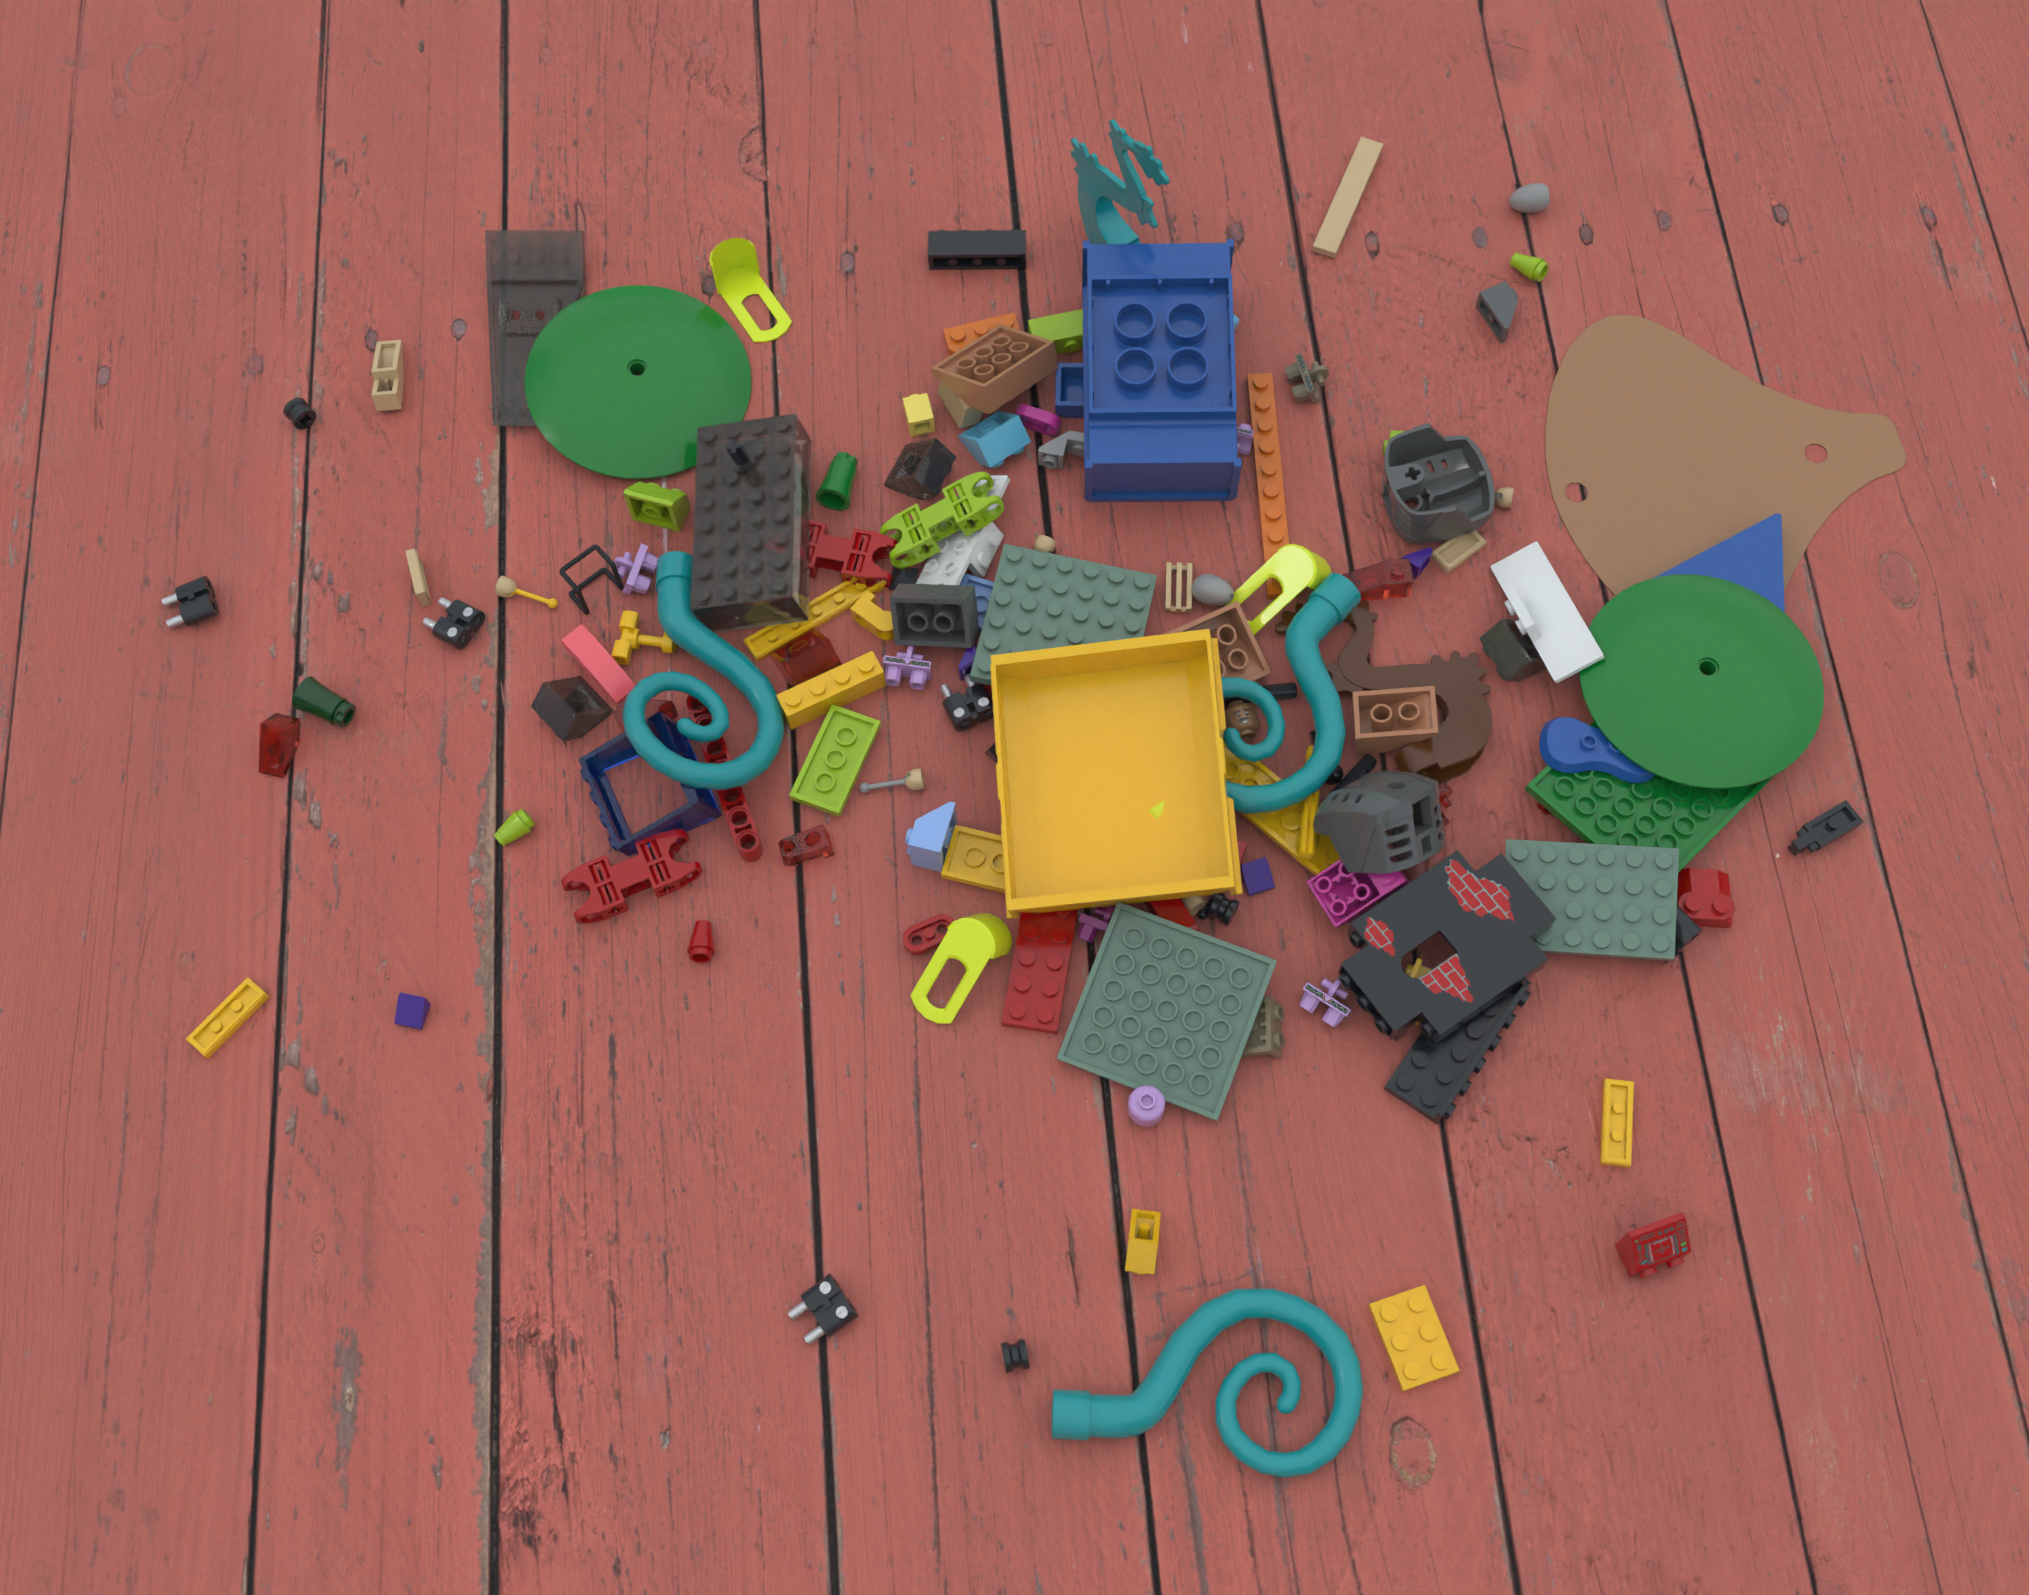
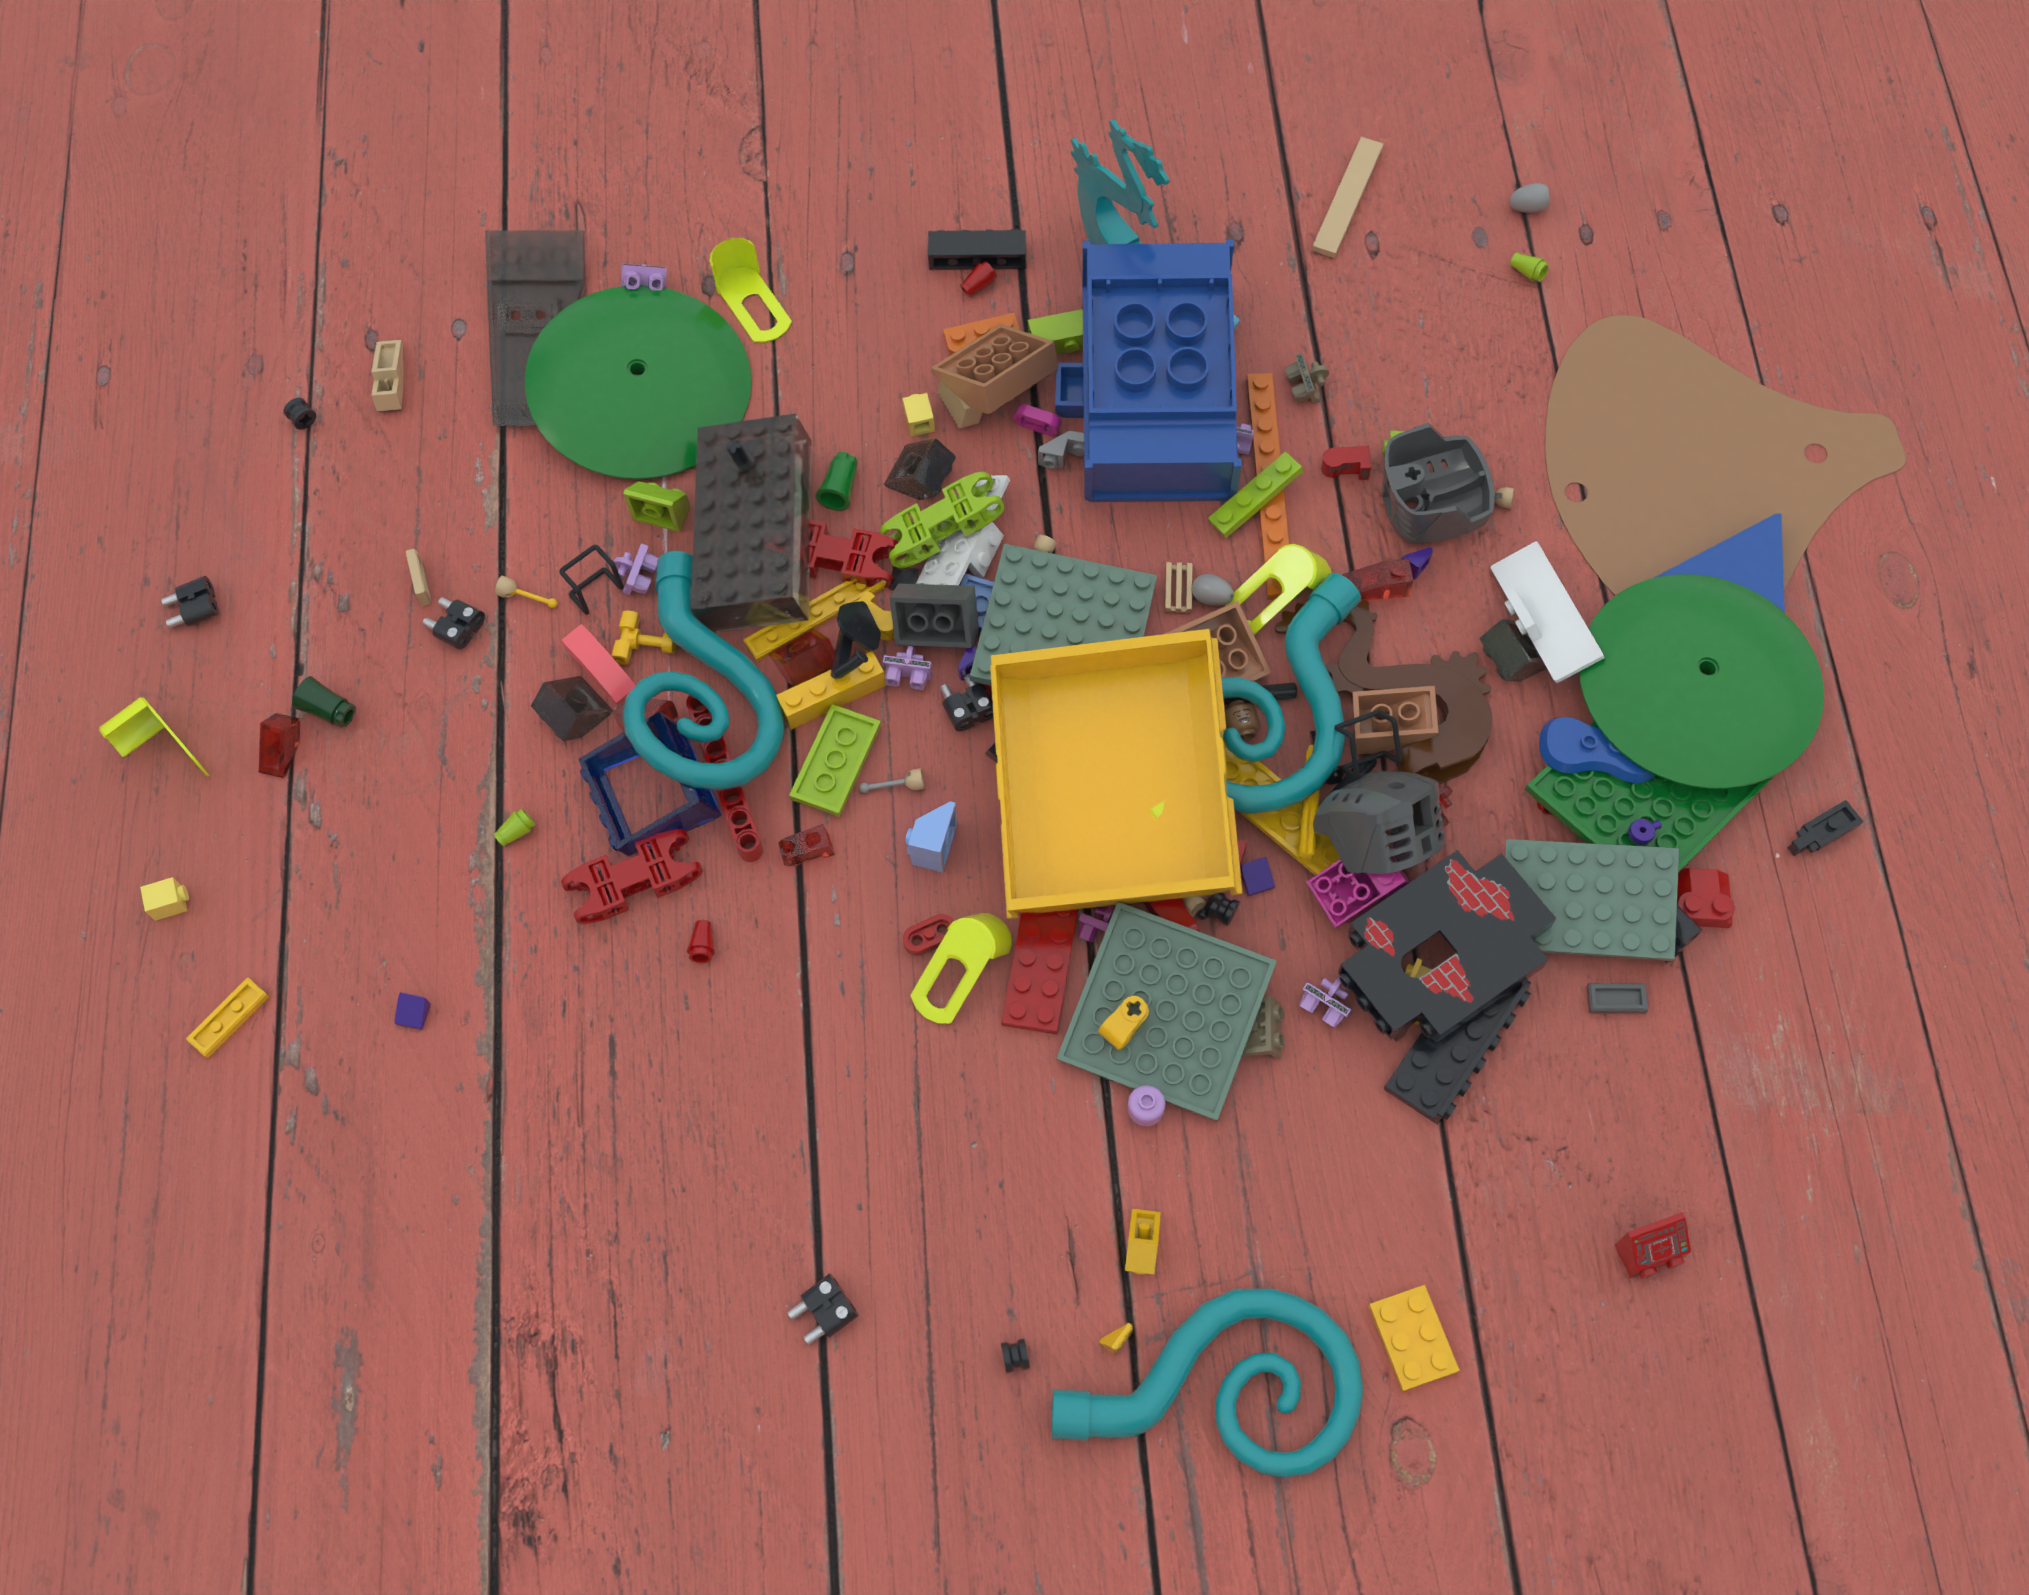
(136, 726): none -> neon yellow piece
(164, 898): none -> light yellow brick
(643, 274): none -> lavender hips
(855, 625): none -> black piece
(975, 859): yellow plate -> none
(979, 278): none -> red cone
(995, 438): medium azure slope -> none
(1116, 1339): none -> yellow slope
(1121, 1027): none -> yellow piece
(1255, 494): none -> lime plate
(1347, 461): none -> red leg
(1355, 762): none -> black piece
(1457, 551): tan tile -> none
(1497, 308): dark grey slope -> none
(1616, 1123): yellow tile -> none
(1617, 998): none -> dark grey tile
(1642, 831): none -> dark purple piece

